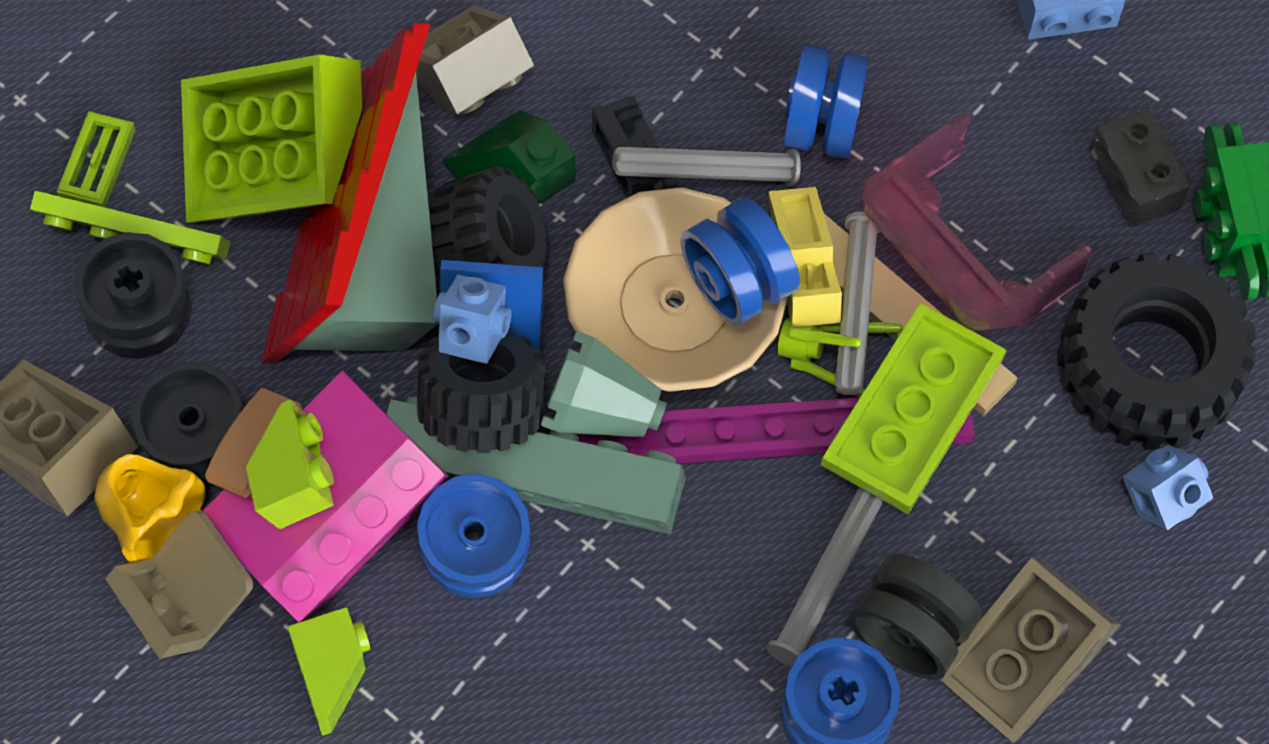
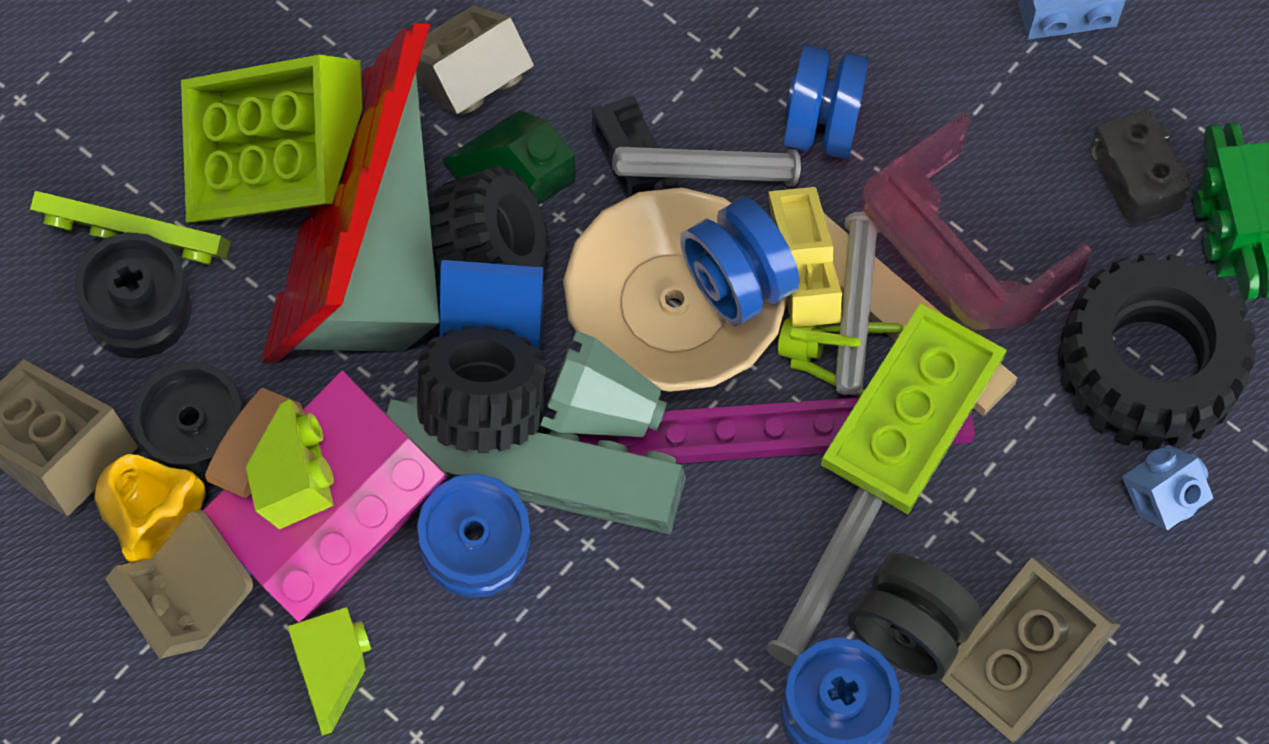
(85, 193): lime tile -> none
(474, 308): medium blue brick -> none

